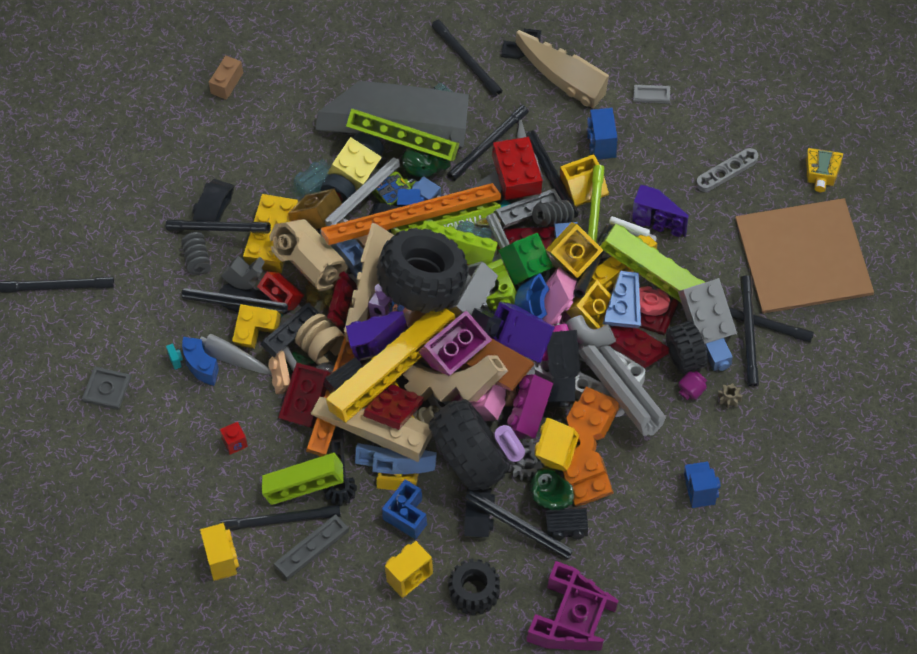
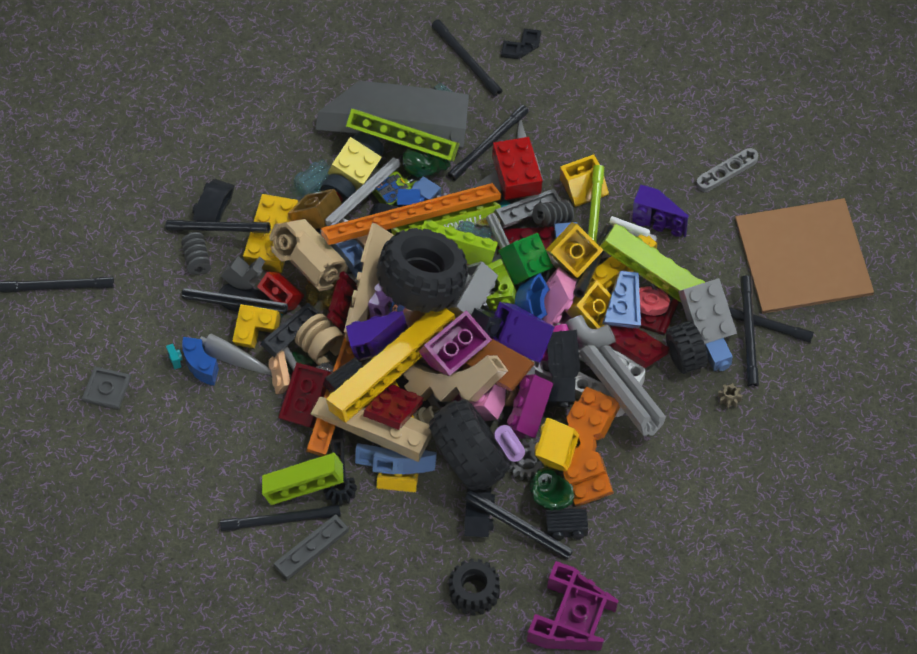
(220, 551): yellow brick -> none
(226, 77): medium nougat brick -> none
(233, 438): red brick -> none
(402, 510): blue brick -> none
(408, 569): yellow brick -> none
(550, 170): black axle -> none
(567, 72): tan wedge -> none
(602, 133): blue brick -> none
(651, 94): light grey tile -> none
(692, 385): magenta head -> none
(701, 484): blue brick -> none
(822, 168): yellow torso -> none

